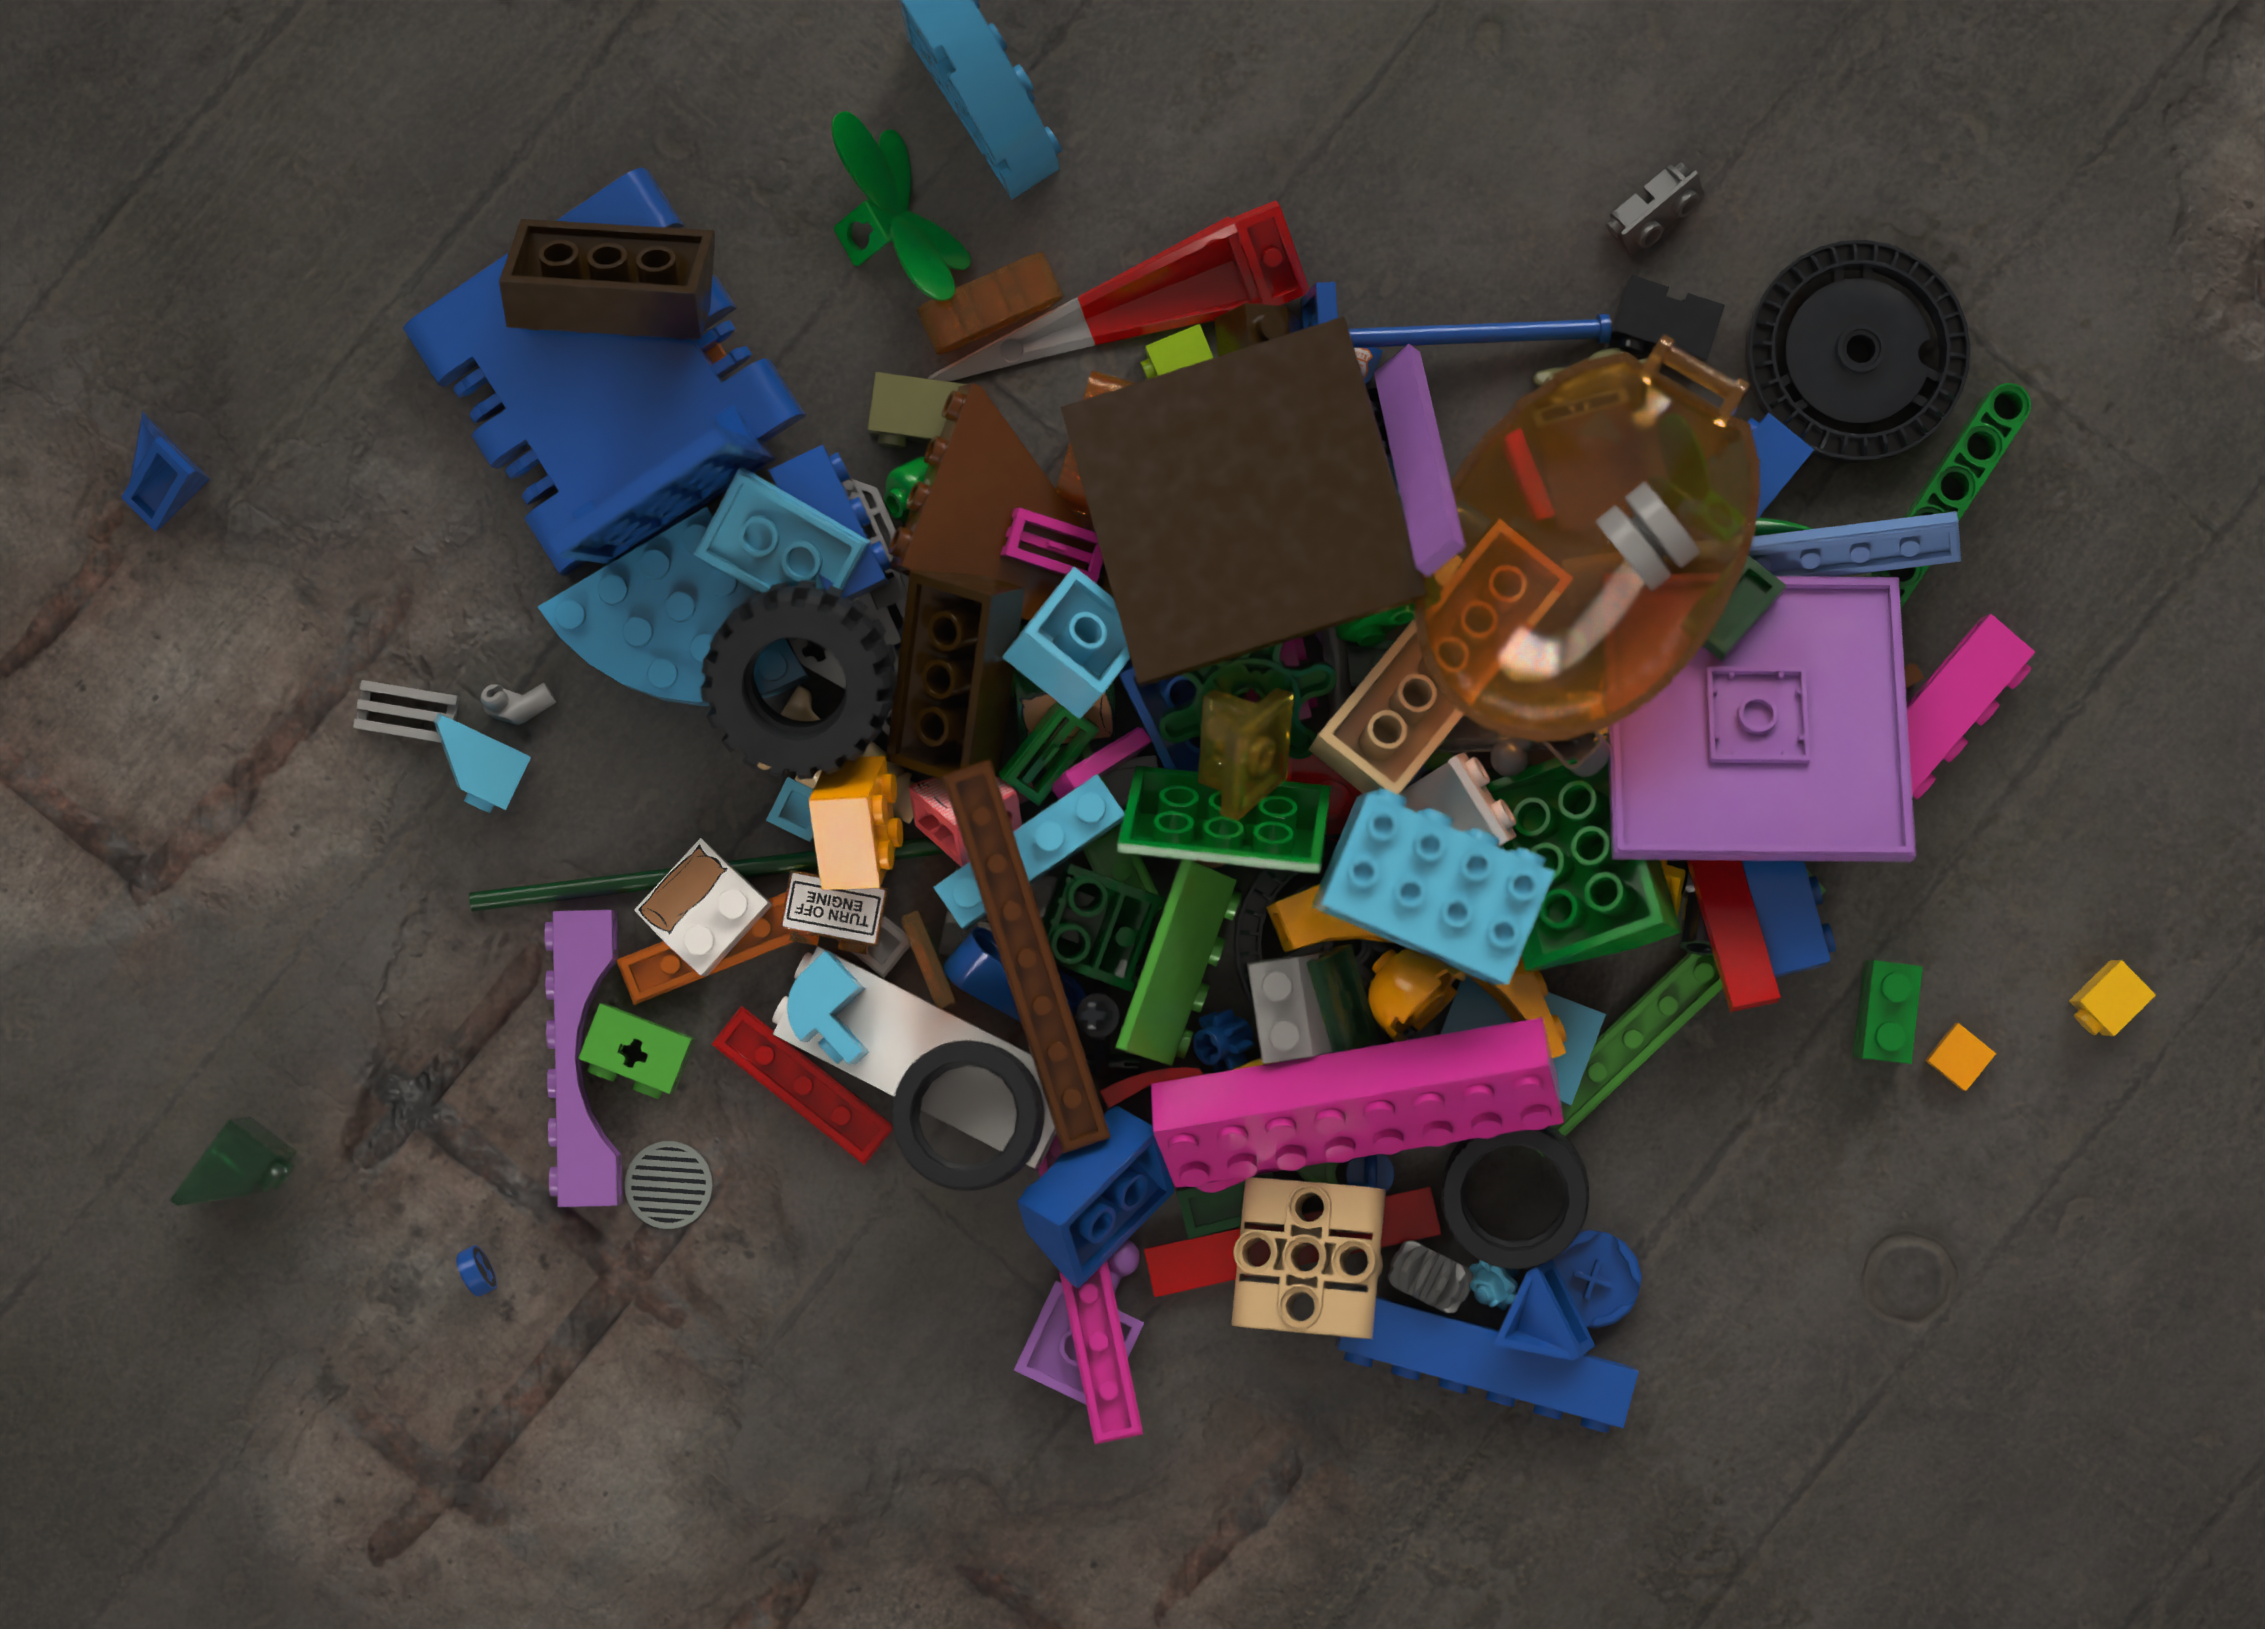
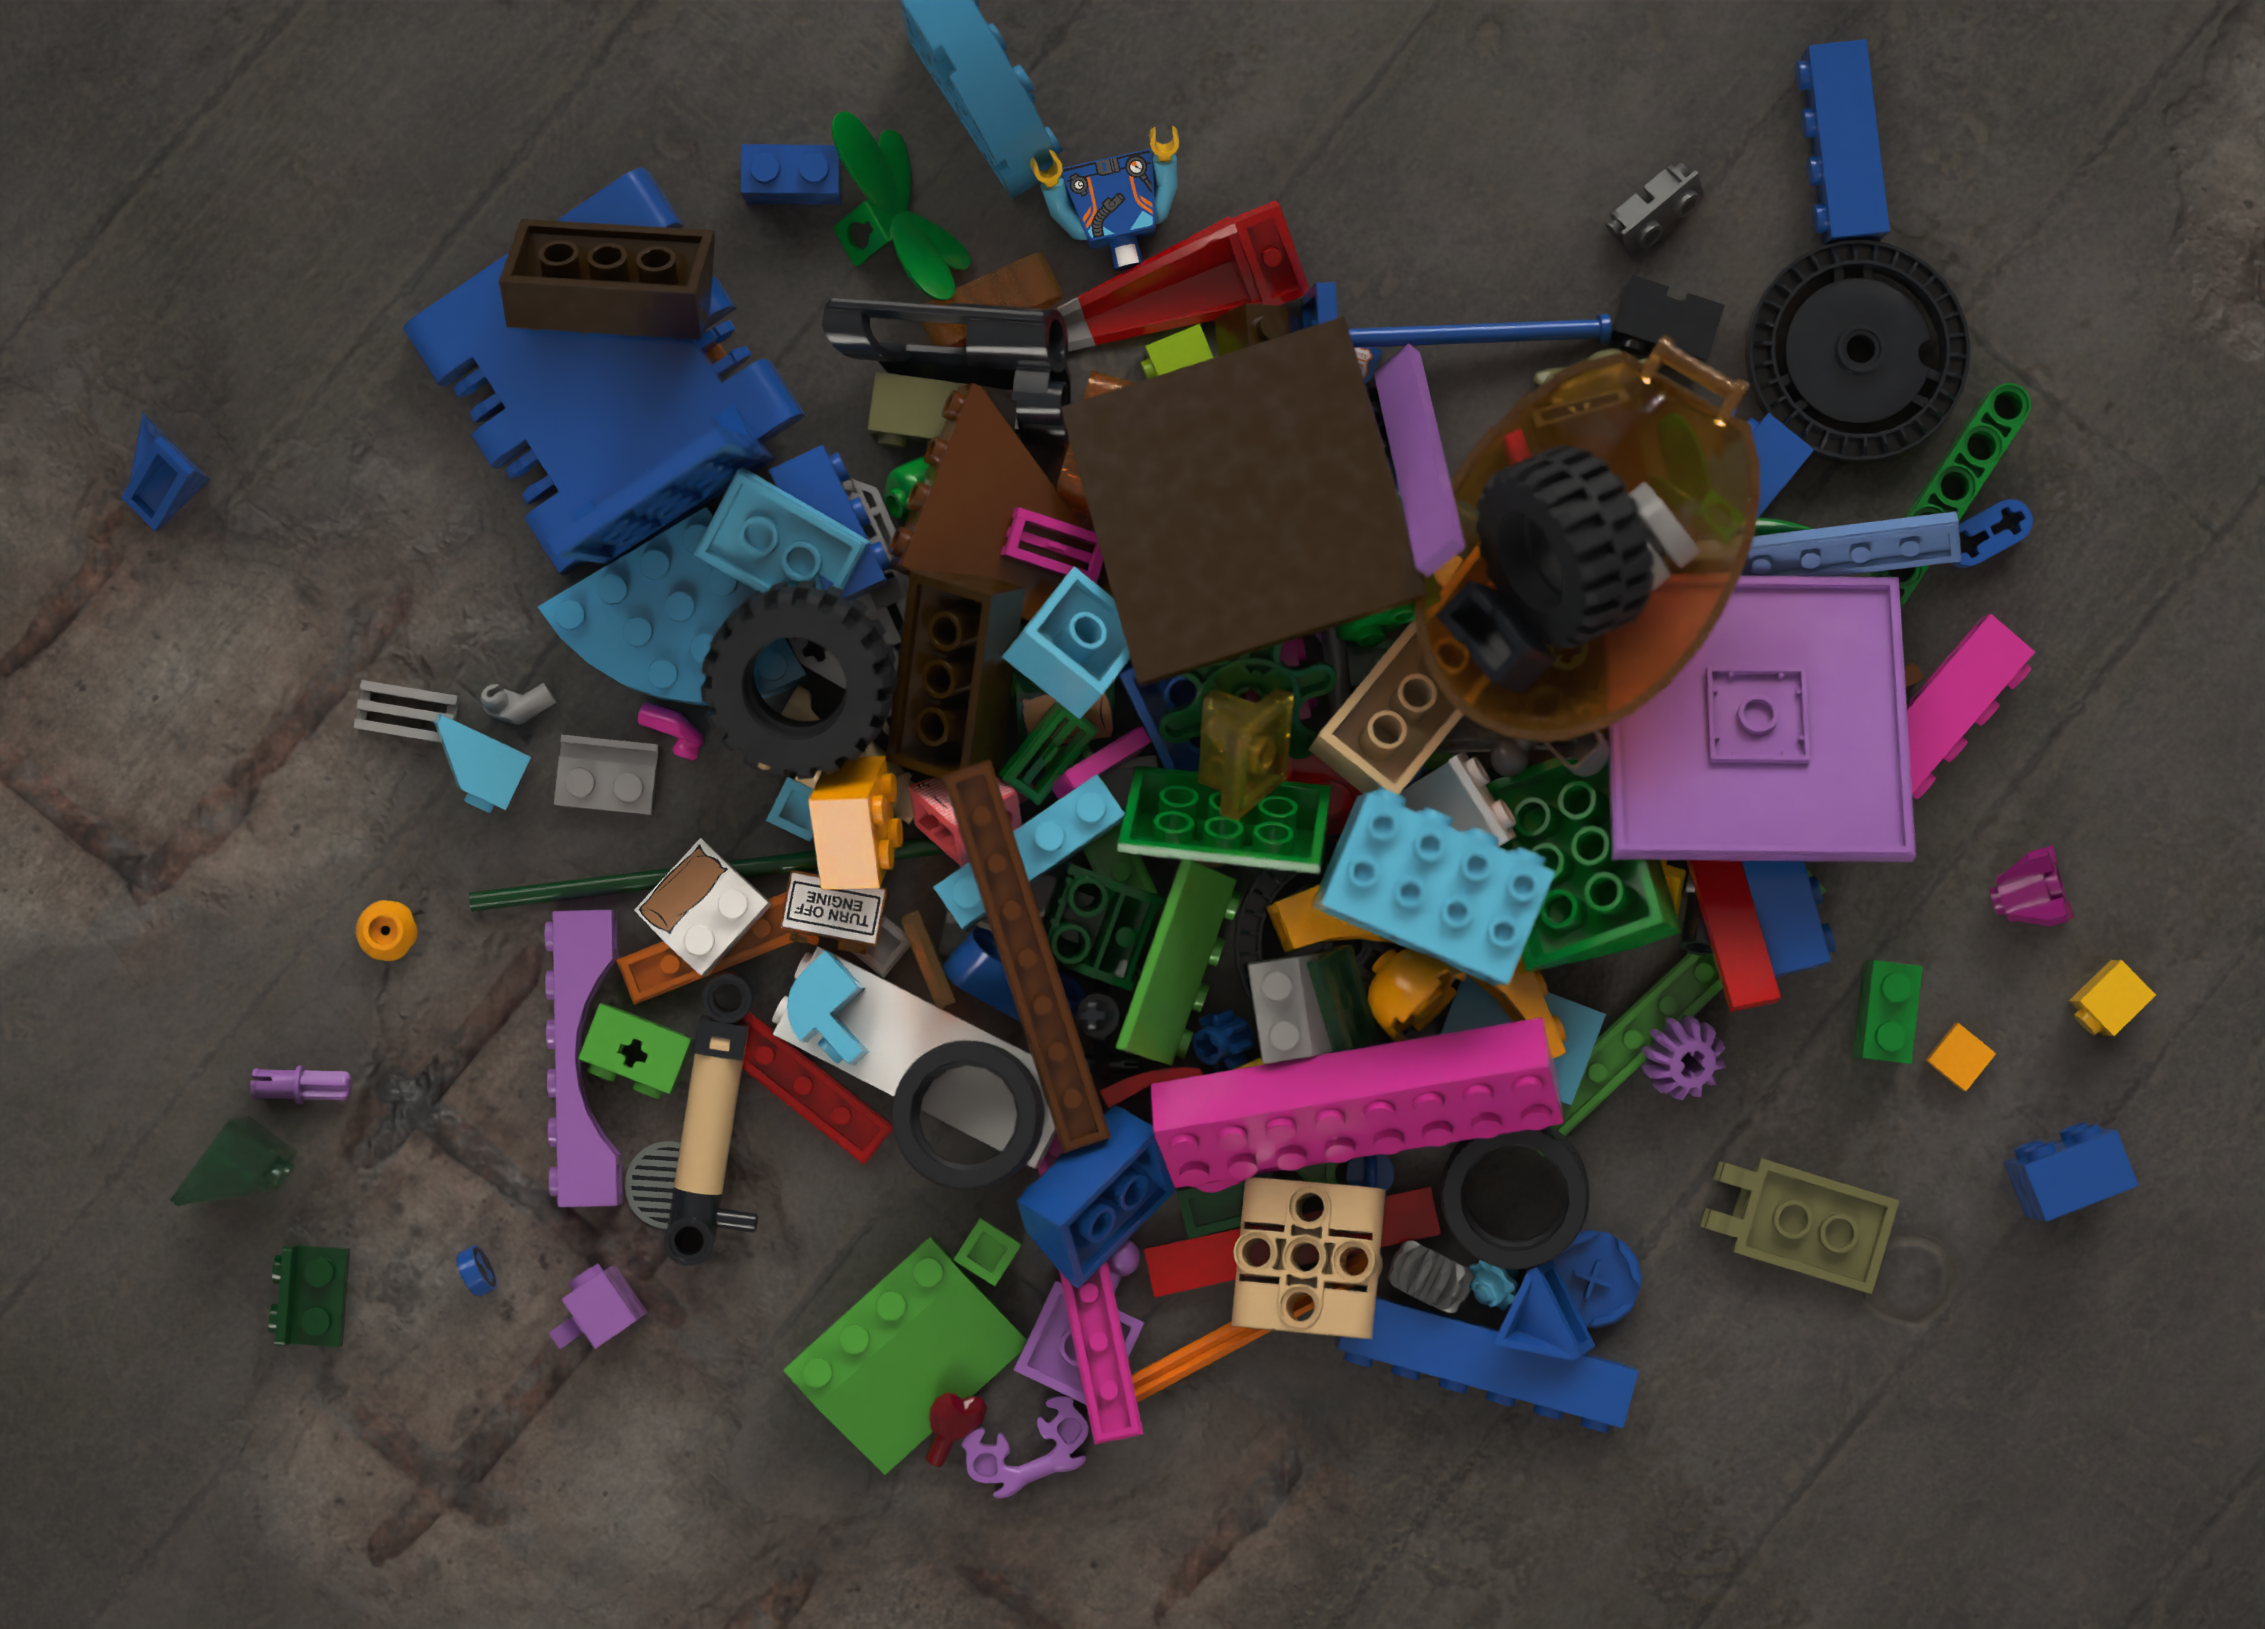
(300, 1084): none -> medium lavender axle
(310, 1295): none -> dark green bracket
(402, 930): none -> light orange plate
(599, 1307): none -> medium lavender brick
(607, 775): none -> light grey plate
(675, 724): none -> dark pink arm
(709, 1124): none -> piece
(791, 174): none -> blue brick
(902, 1348): none -> bright green slope
(952, 1420): none -> dark red rock
(987, 1251): none -> bright green panel
(987, 1463): none -> medium lavender helmet
(1004, 350): none -> black panel
(1113, 197): none -> torso
(1219, 1344): none -> orange axle
(1496, 637): none -> black brick
(1565, 545): none -> black tyre
(1665, 1054): none -> medium lavender gear
(1748, 603): dark green tile -> none
(1805, 1223): none -> olive tile
(1843, 142): none -> blue brick
(1994, 543): none -> blue beam
(2033, 891): none -> magenta brick
(2070, 1172): none -> blue brick

